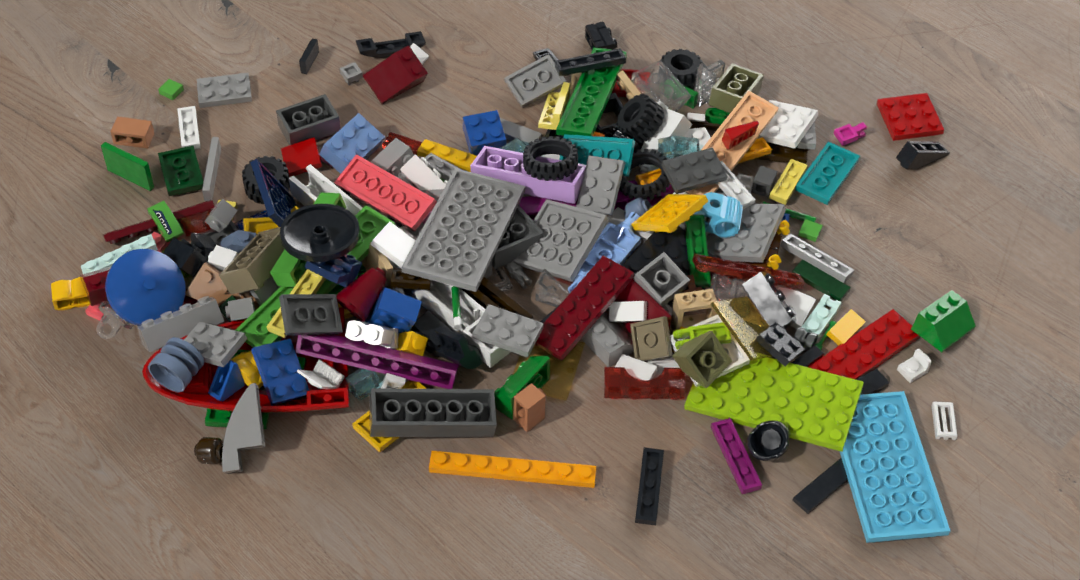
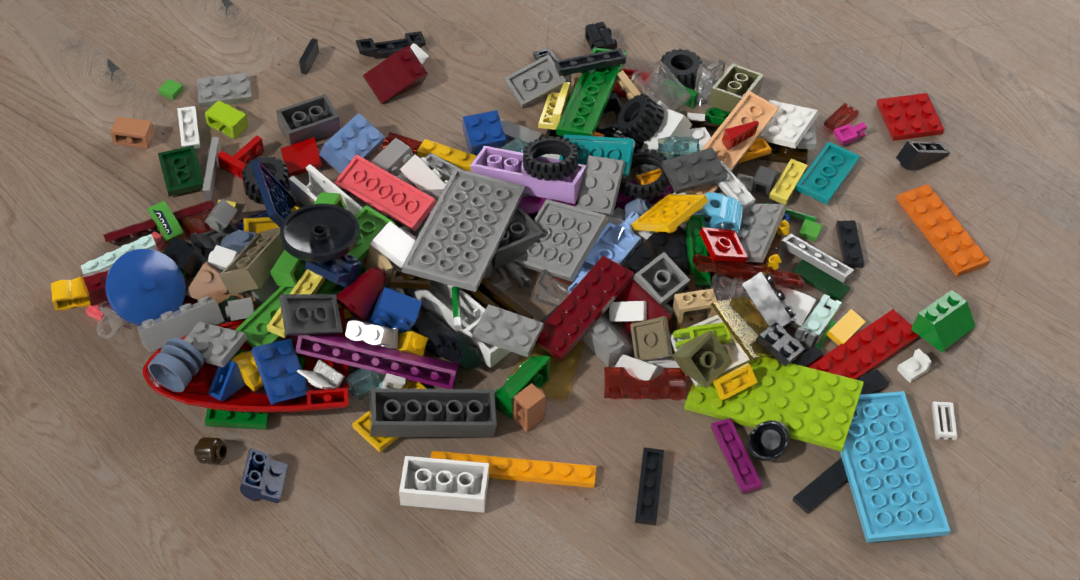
(127, 166): green tile -> none
(224, 115): none -> lime piece
(236, 163): none -> red bracket
(243, 430): light grey slope -> none
(263, 477): none -> dark blue brick
(351, 73): light grey tile -> none
(444, 484): none -> white brick
(723, 245): none -> red plate
(735, 381): none -> yellow plate
(839, 116): none -> clear red tile
(850, 244): none -> black plate
(942, 230): none -> orange plate

